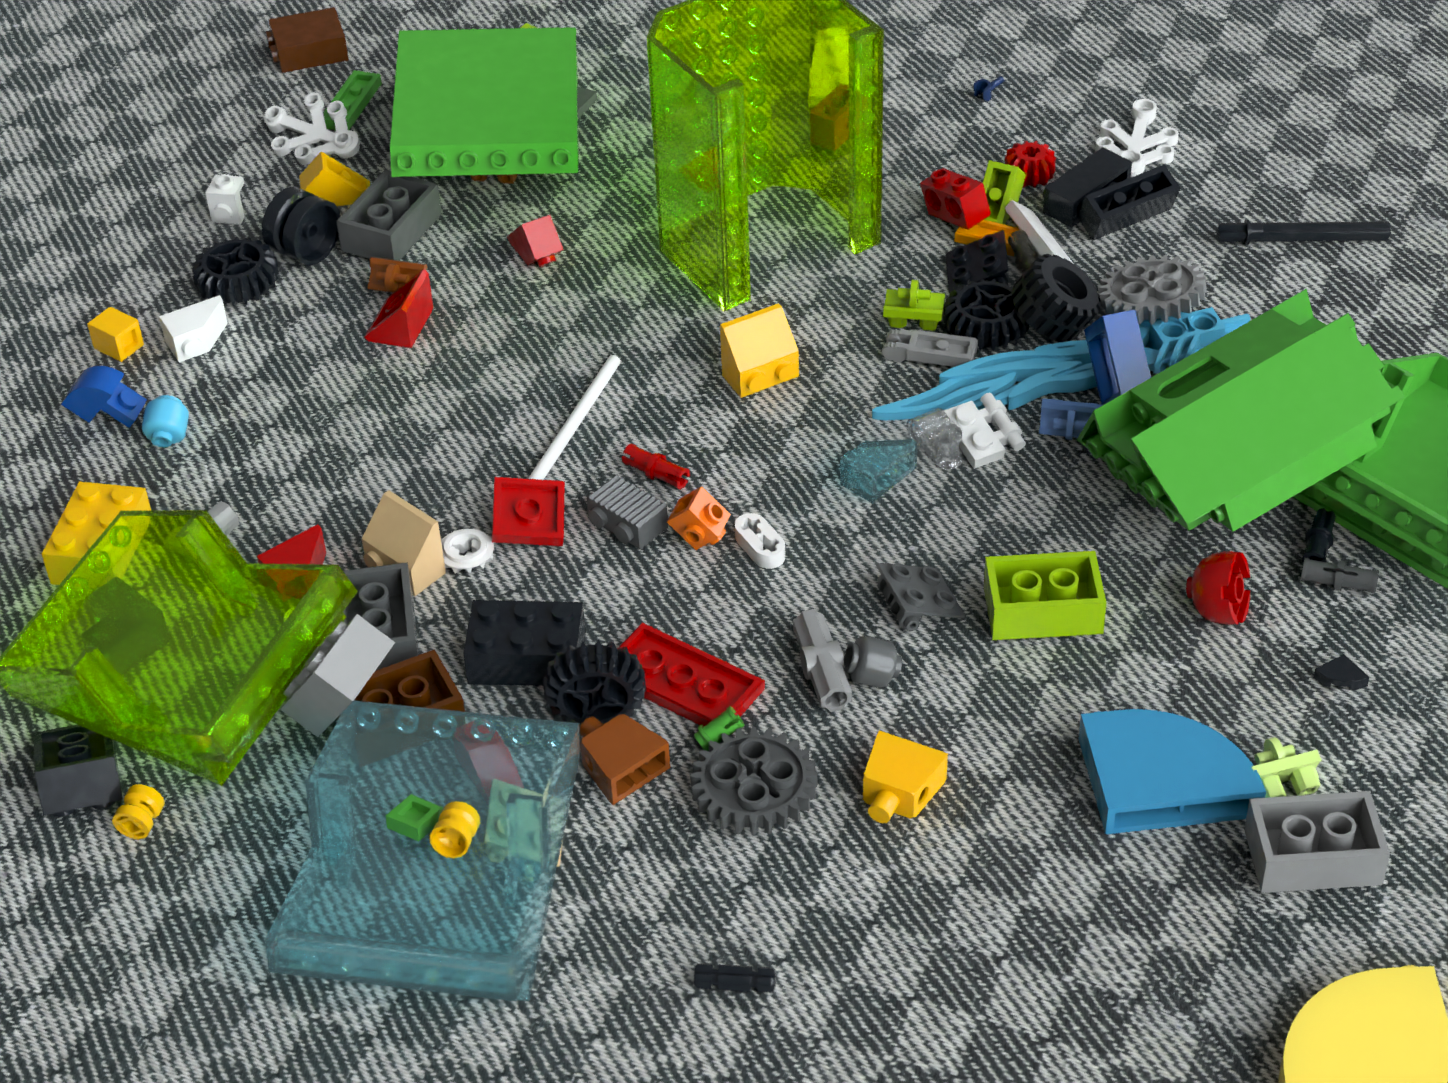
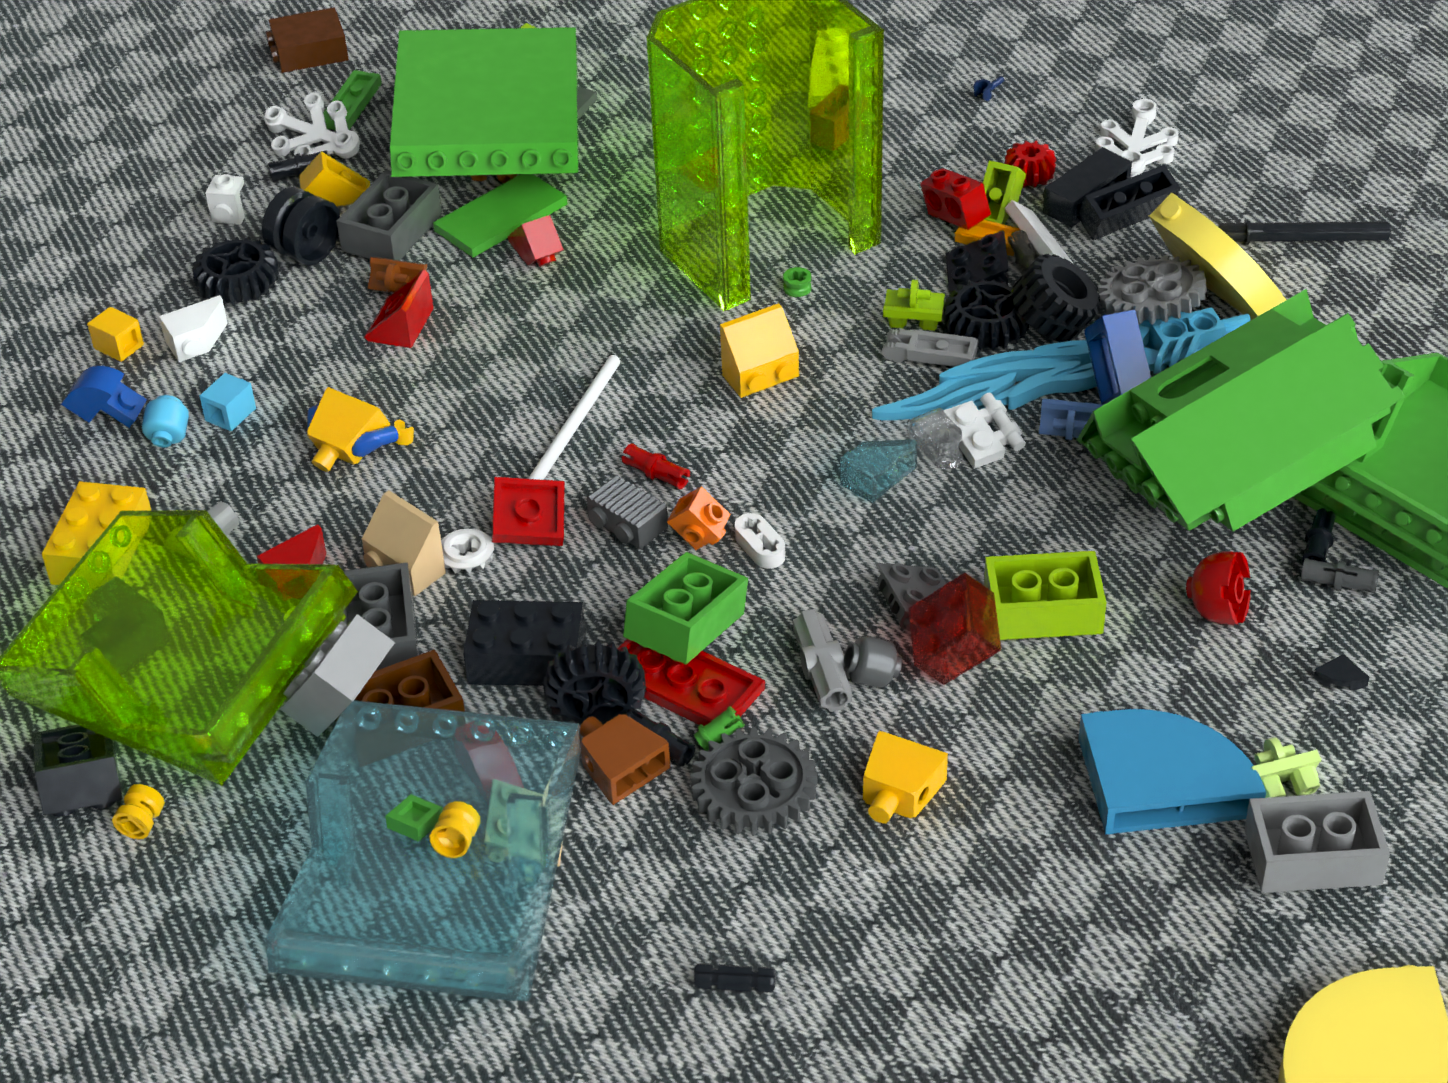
(227, 401): none -> medium azure brick
(291, 167): none -> black pin
(350, 429): none -> yellow torso
(499, 213): none -> bright green tile
(679, 749): none -> black pin
(685, 607): none -> bright green brick
(797, 282): none -> bright green bush
(954, 629): none -> clear red brick
(1225, 264): none -> light yellow brick

